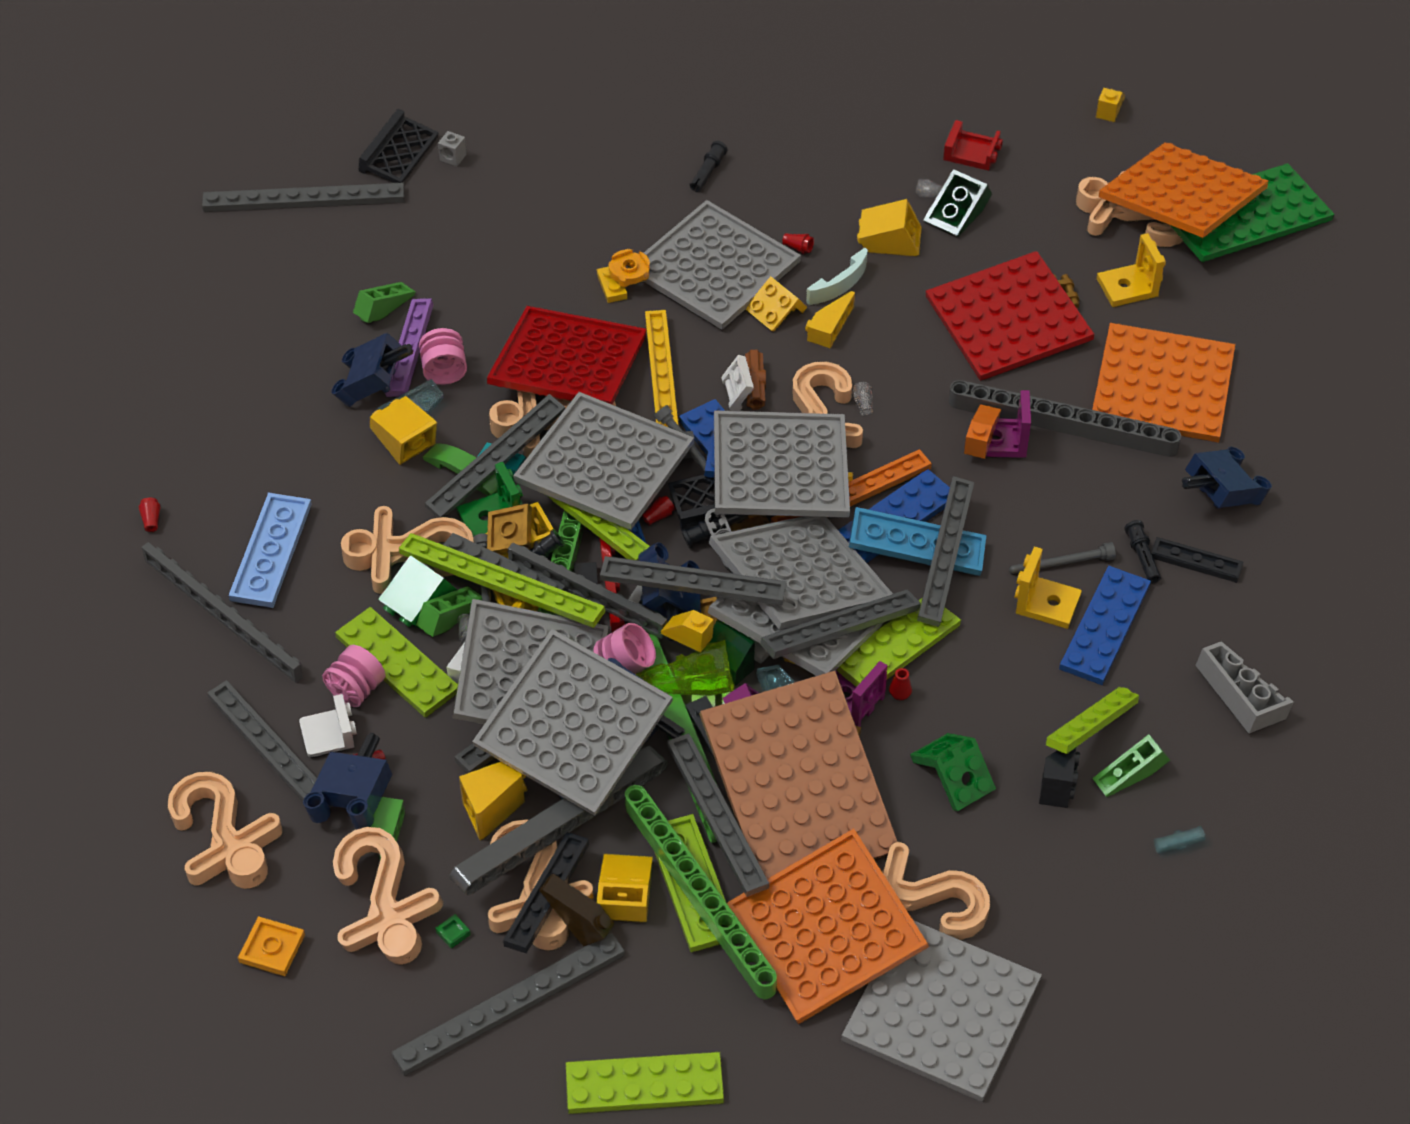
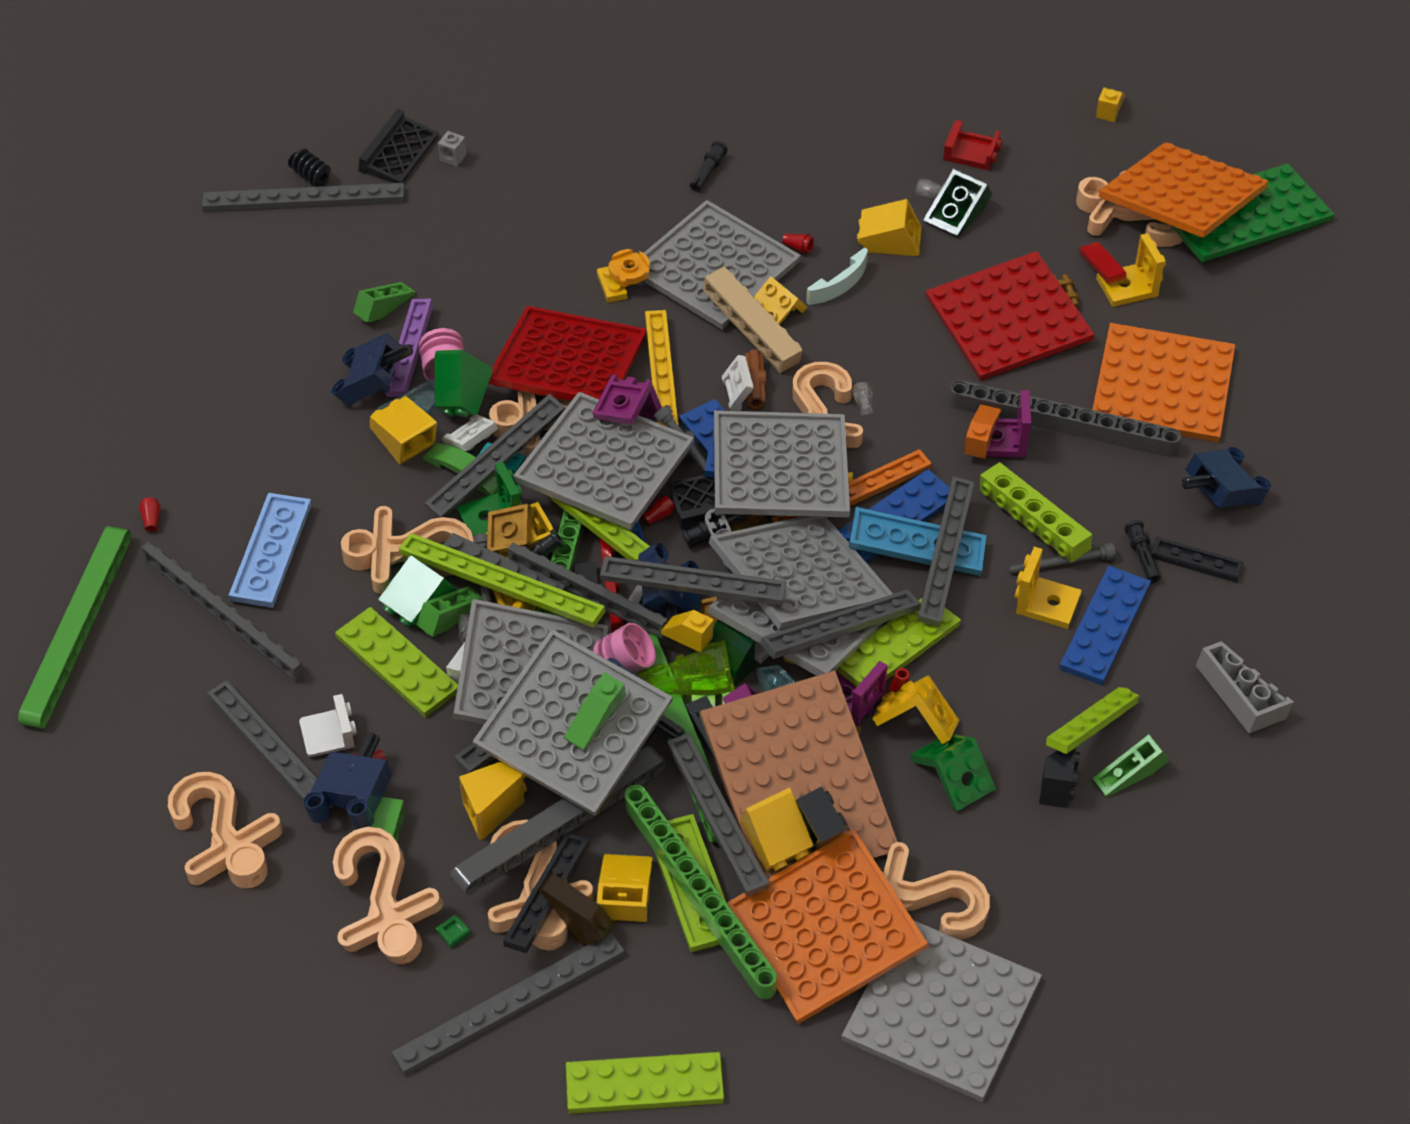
(74, 628): none -> bright green beam
(271, 946): light orange plate -> none
(310, 167): none -> black piece
(354, 675): bright pink wheel -> none
(459, 382): none -> green slope
(471, 433): none -> white plate
(595, 711): none -> bright green slope
(633, 400): none -> magenta bracket
(752, 319): none -> tan brick
(777, 830): none -> yellow slope
(821, 817): none -> black brick
(829, 321): yellow slope -> none
(927, 699): none -> yellow bracket
(1035, 512): none -> lime brick
(1103, 262): none -> red tile
(1179, 839): clear light blue pin -> none

